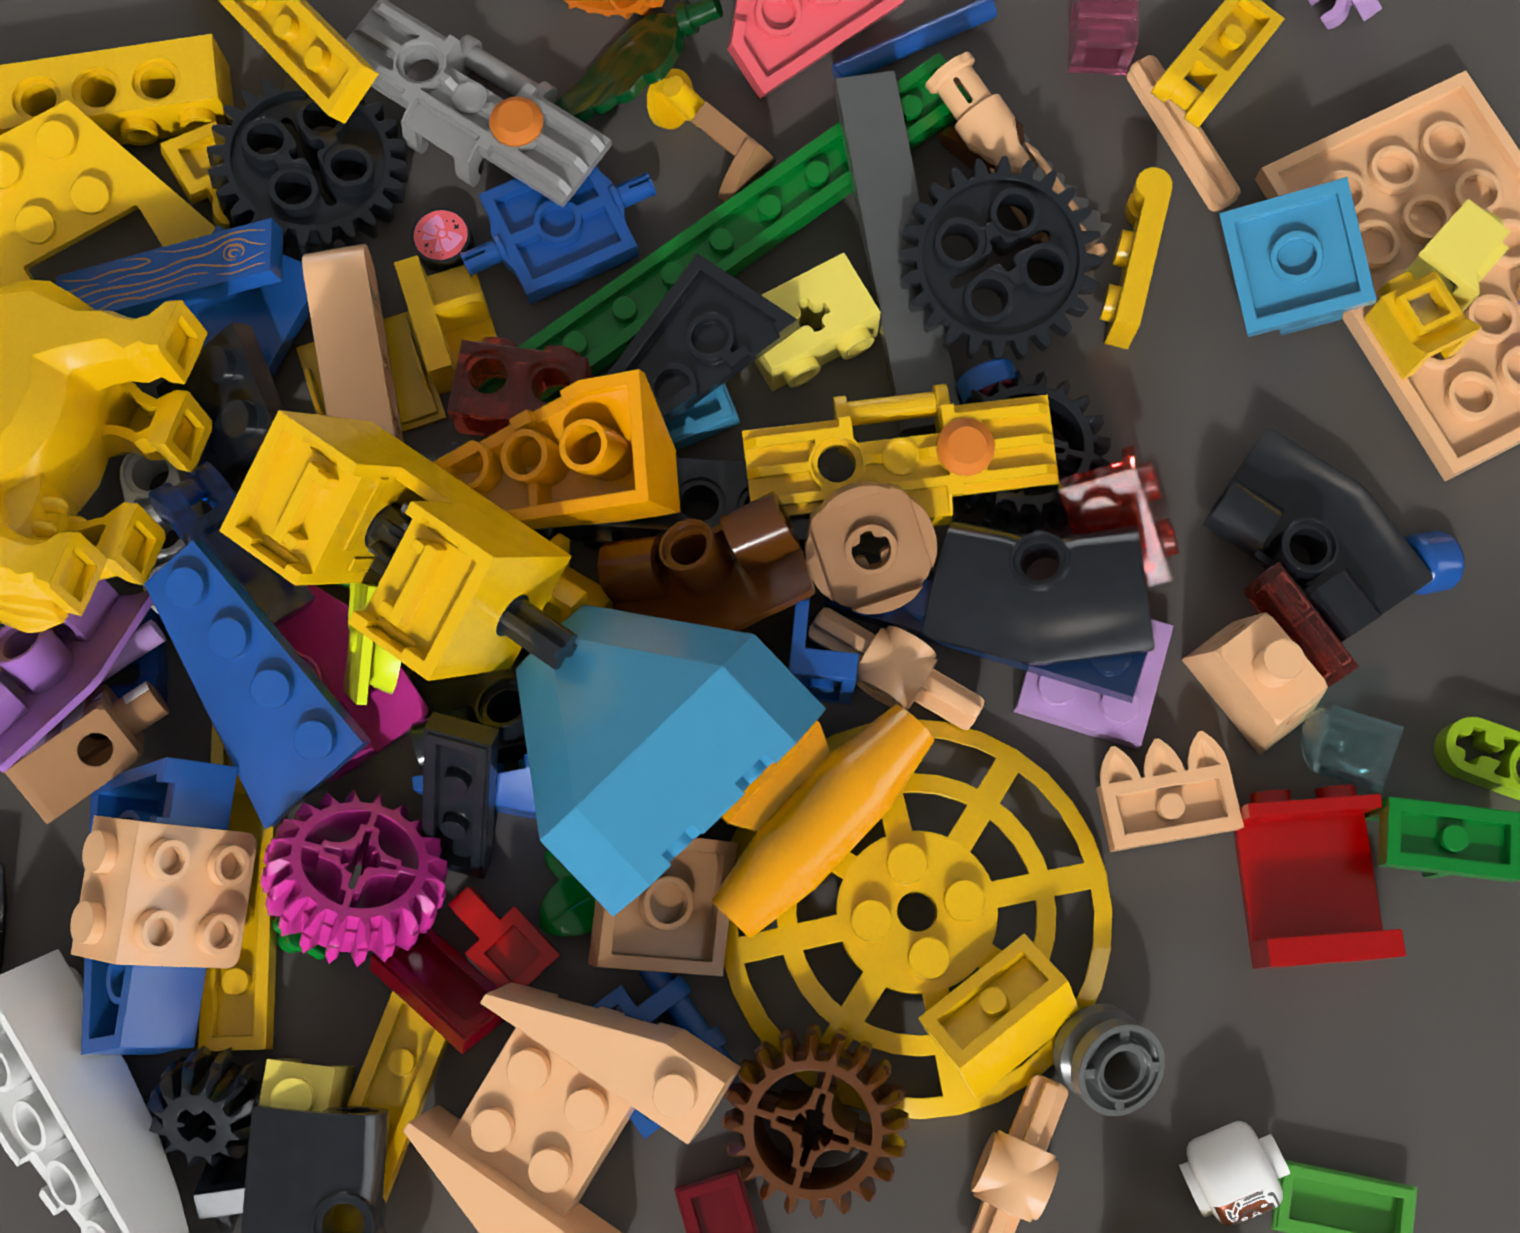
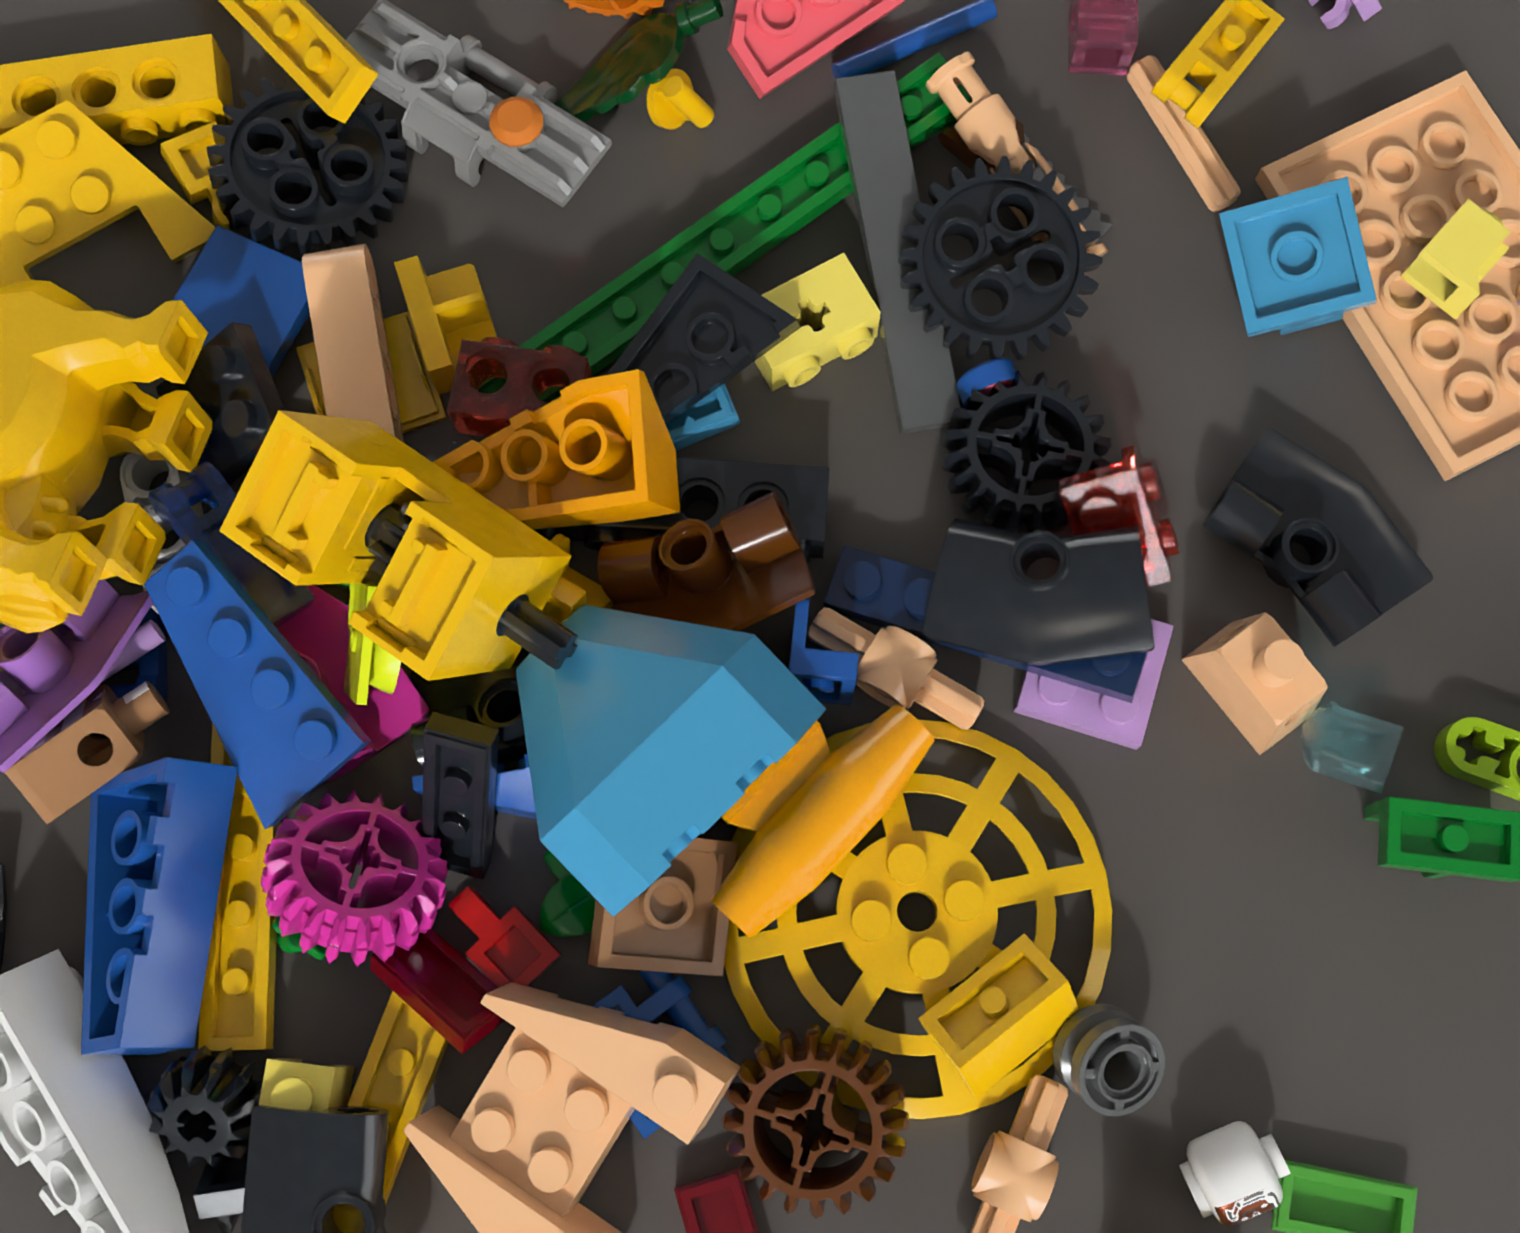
(163, 894): light nougat bracket -> none
(183, 271): blue tile -> none
(440, 237): tile -> none
(554, 244): blue plate -> none
(750, 158): medium nougat tile -> none
(903, 562): medium nougat plate -> none
(972, 452): yellow piece -> none
(1136, 255): yellow plate -> none
(1168, 800): light nougat plate -> none
(1285, 602): clear red tile -> none
(1311, 880): red panel -> none
(1418, 321): yellow window -> none
(1441, 556): blue piece -> none

